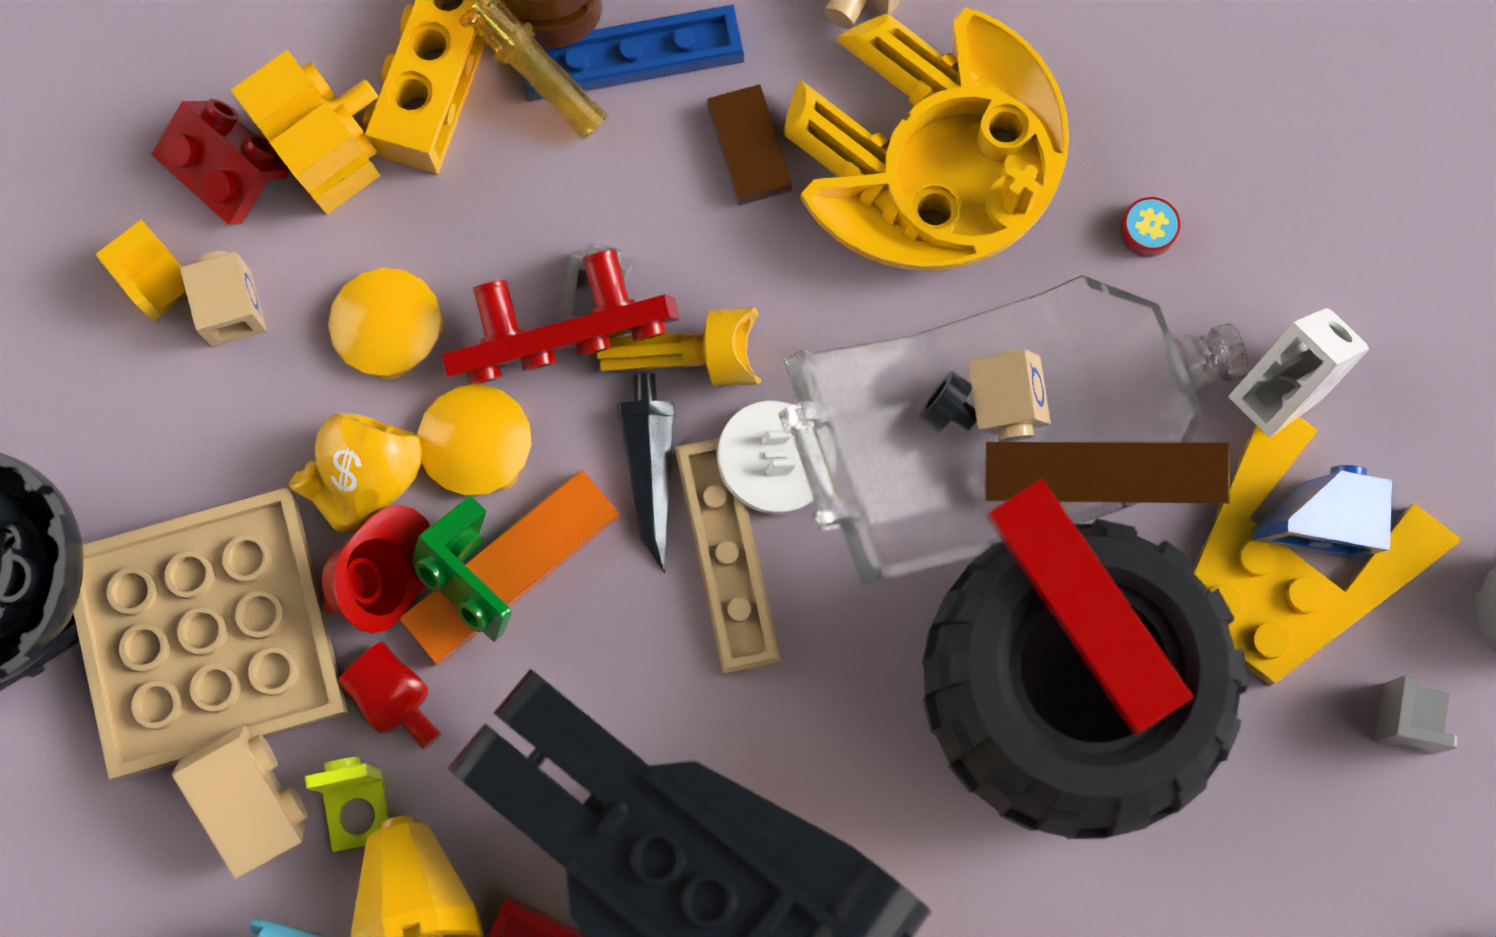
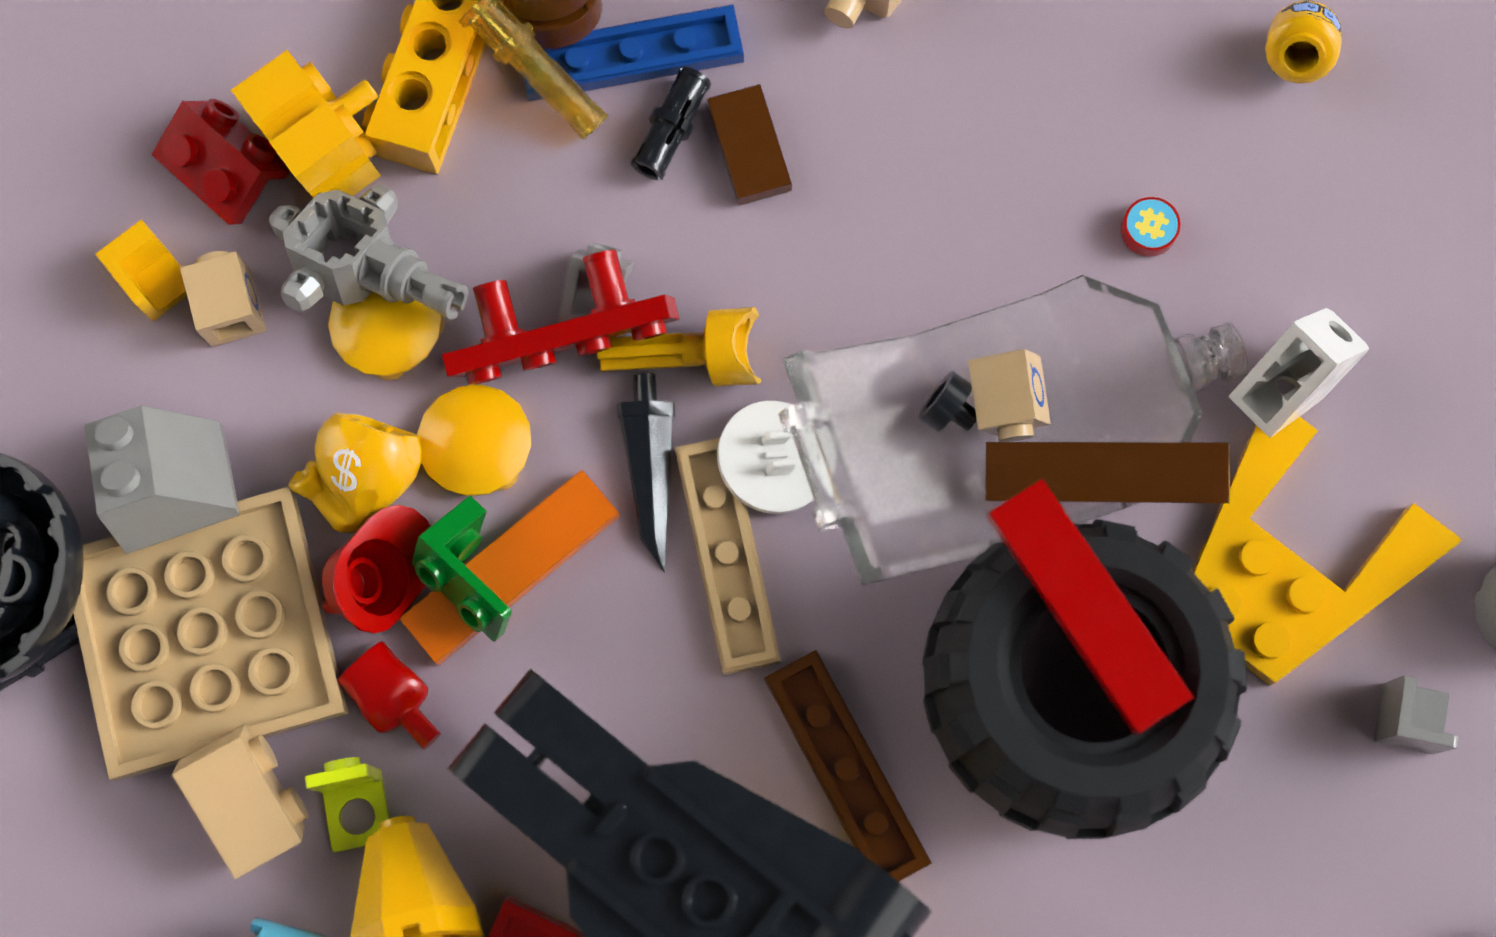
(159, 475): none -> light grey slope
(376, 267): none -> light grey piece
(671, 123): none -> black pin
(846, 766): none -> reddish brown tile
(942, 151): yellow piece -> none
(1303, 42): none -> yellow head
(1333, 515): slope -> none

